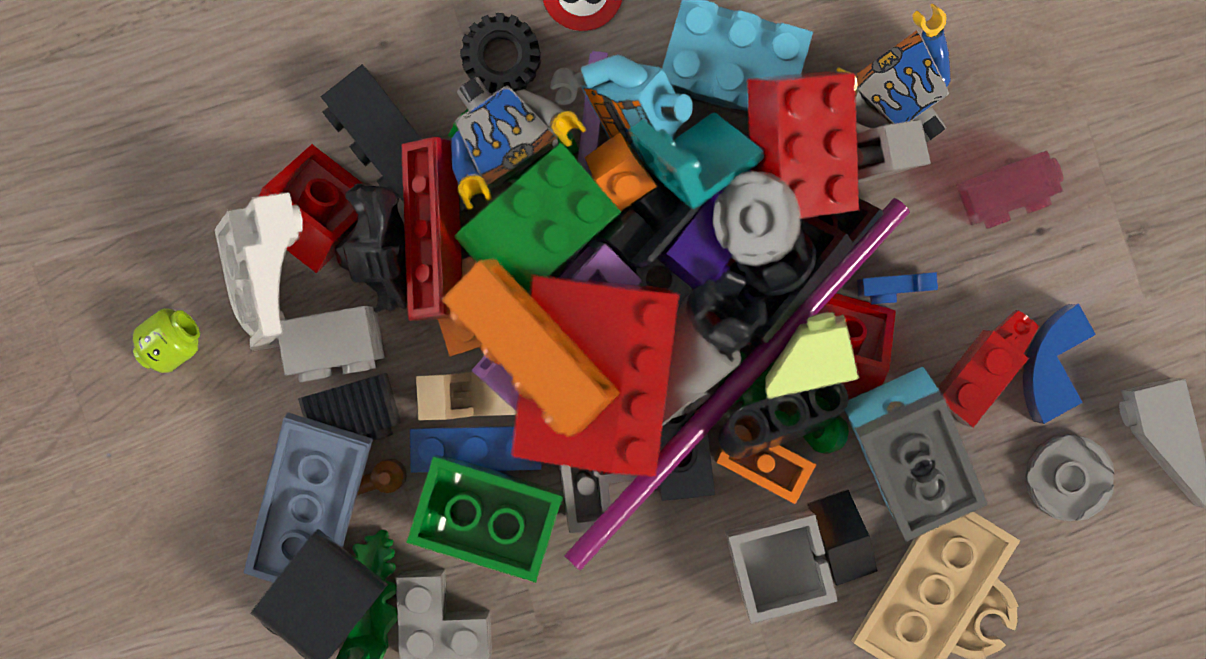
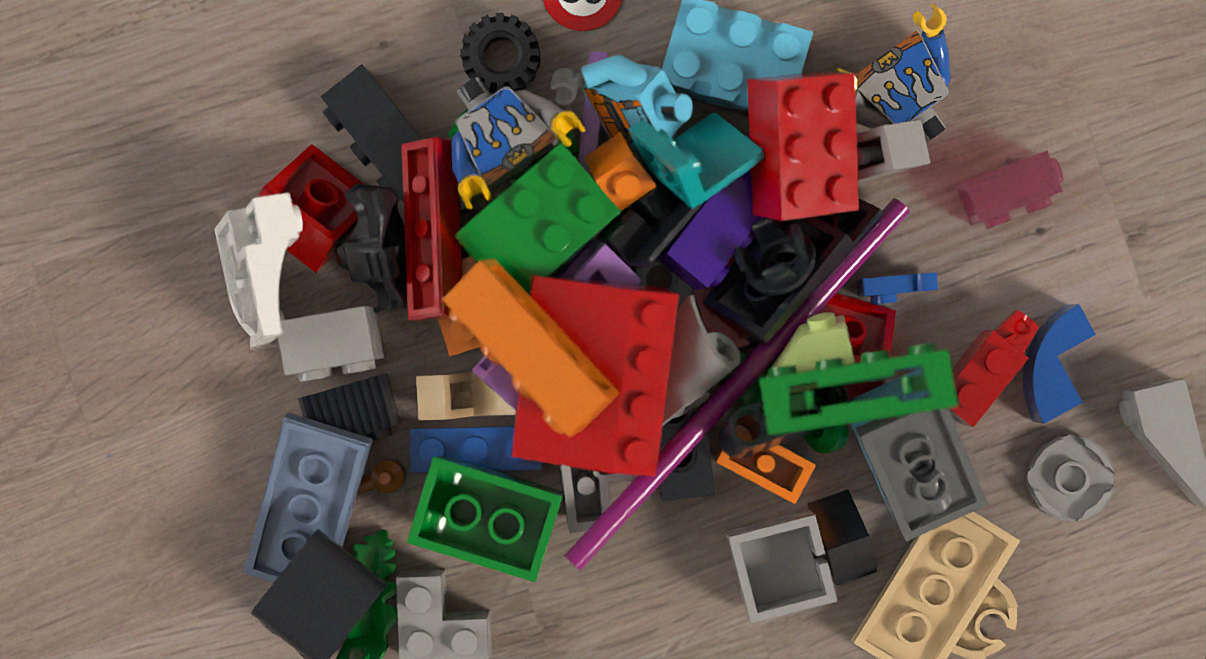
(165, 340): lime head -> none
(720, 298): black piece -> none
(756, 218): light grey tile -> none
(934, 378): none -> green brick

